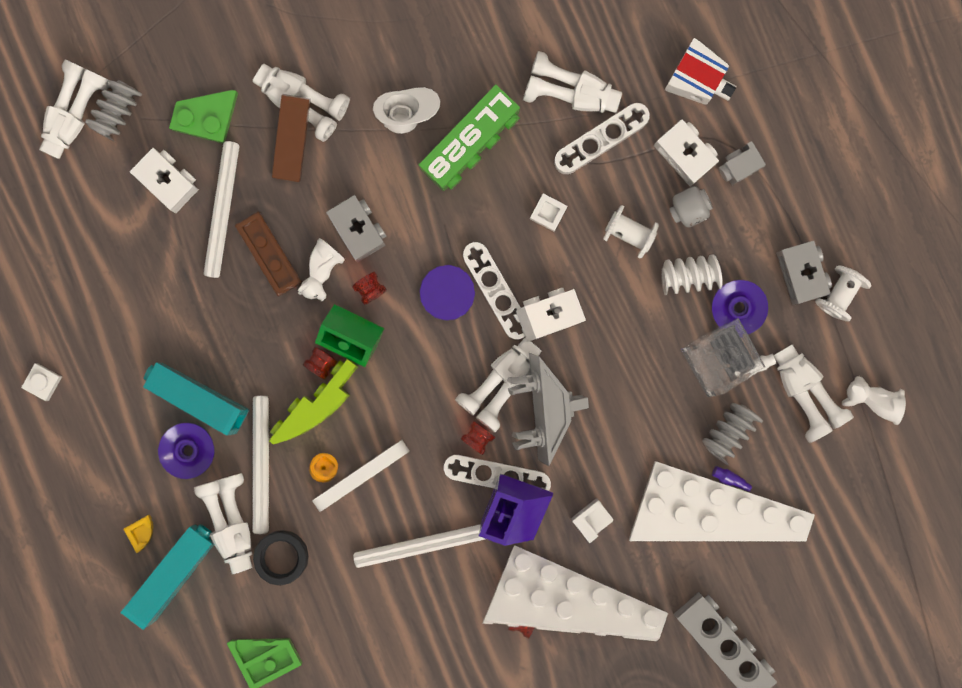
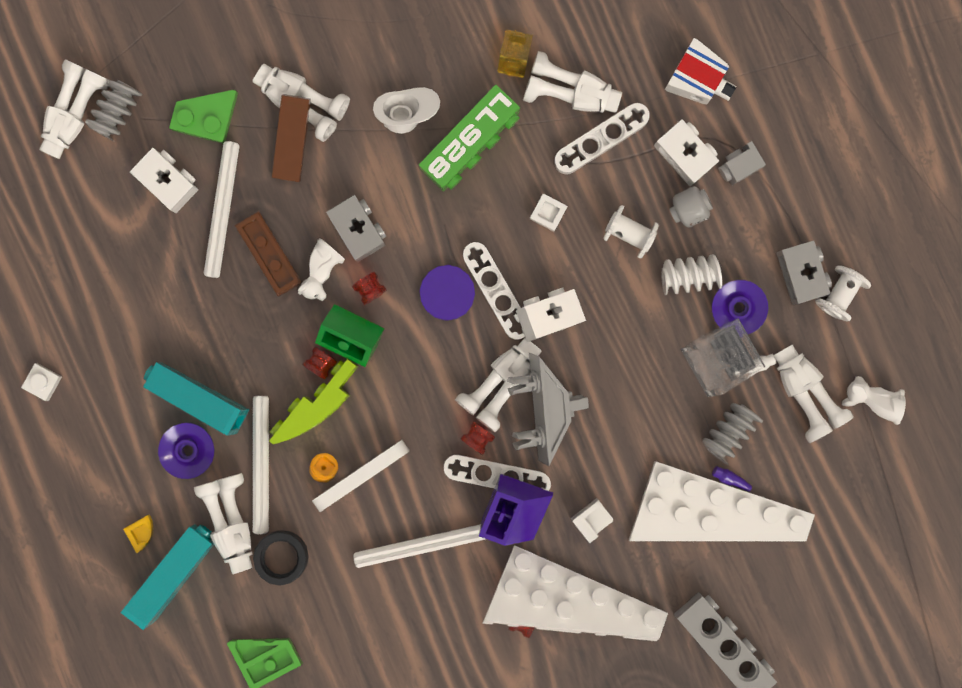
(514, 53): none -> clear yellow bracket

